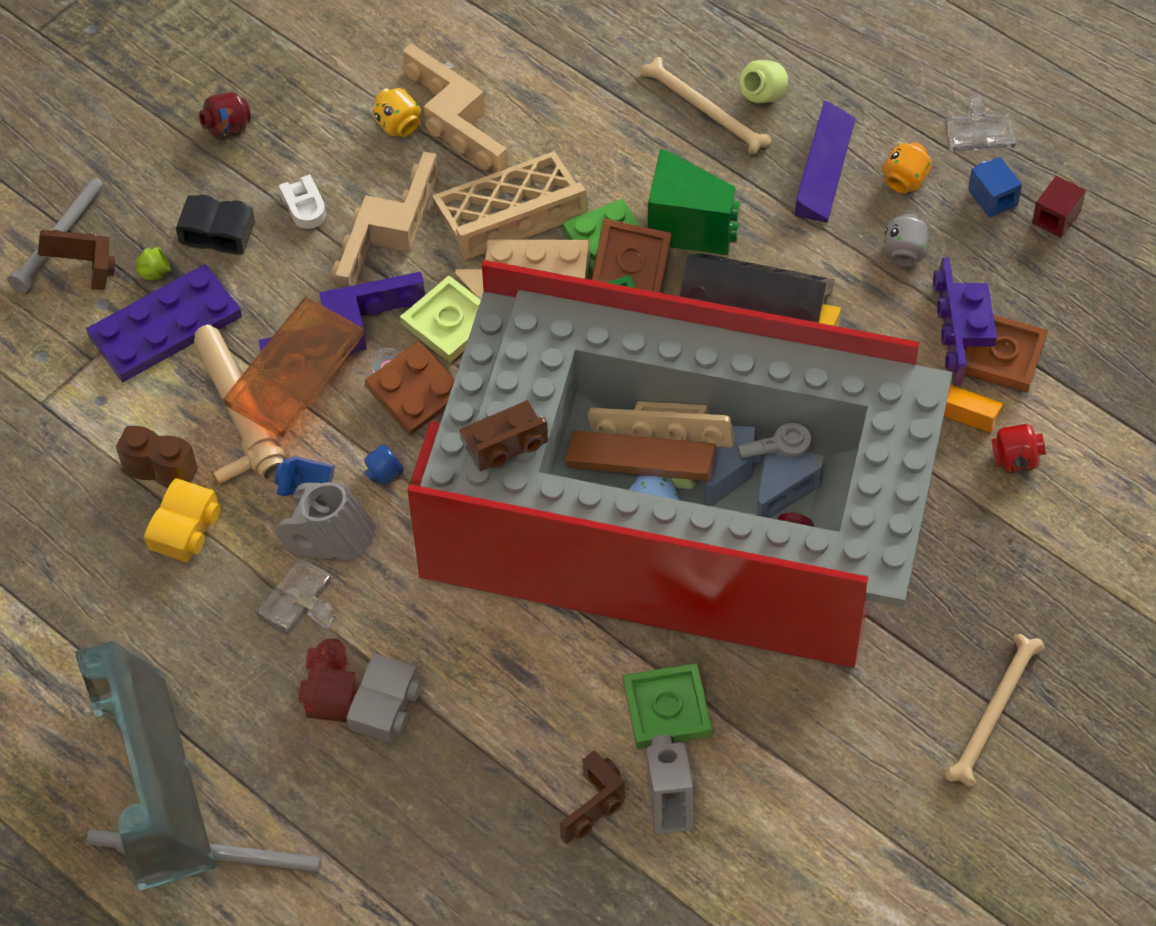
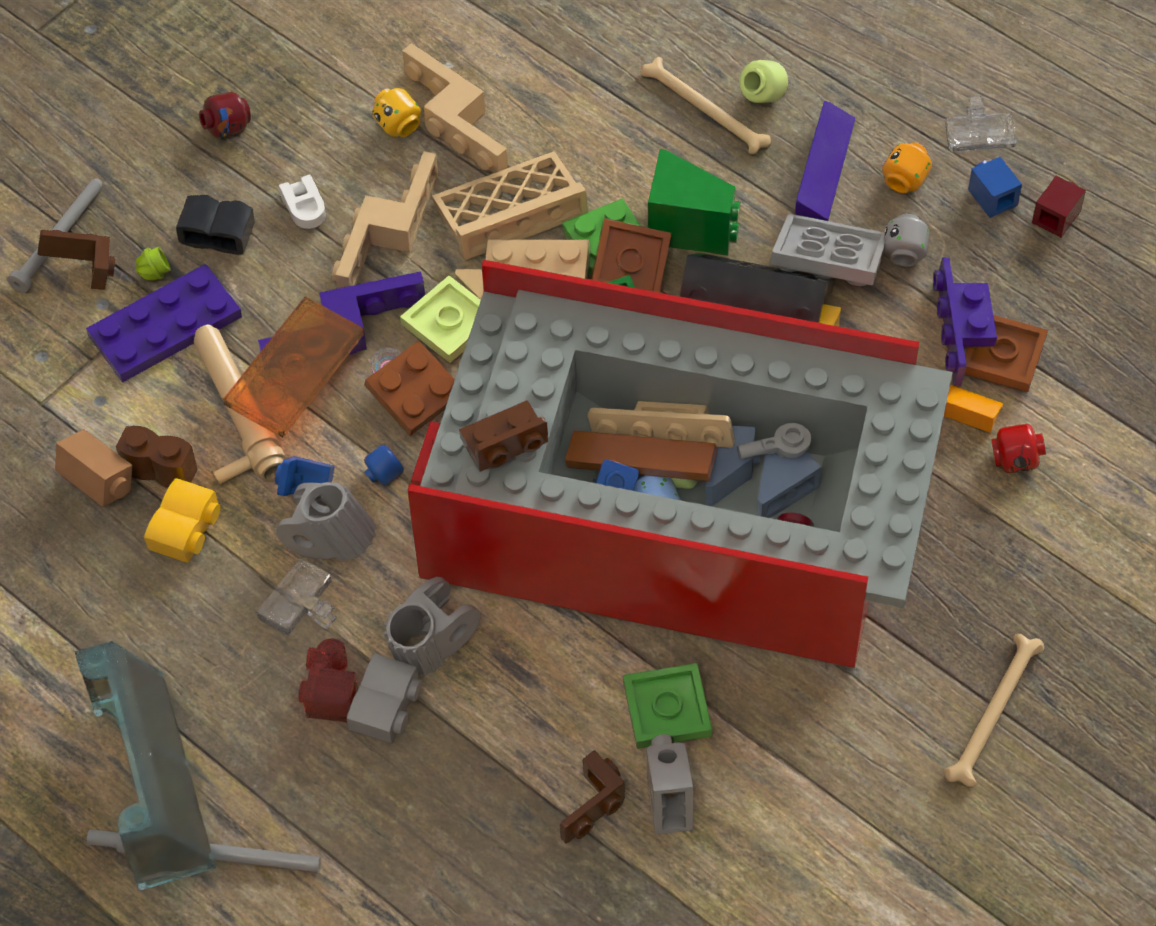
(93, 467): none -> medium nougat brick
(423, 616): none -> light grey piece
(616, 475): none -> blue bracket
(828, 250): none -> light grey plate

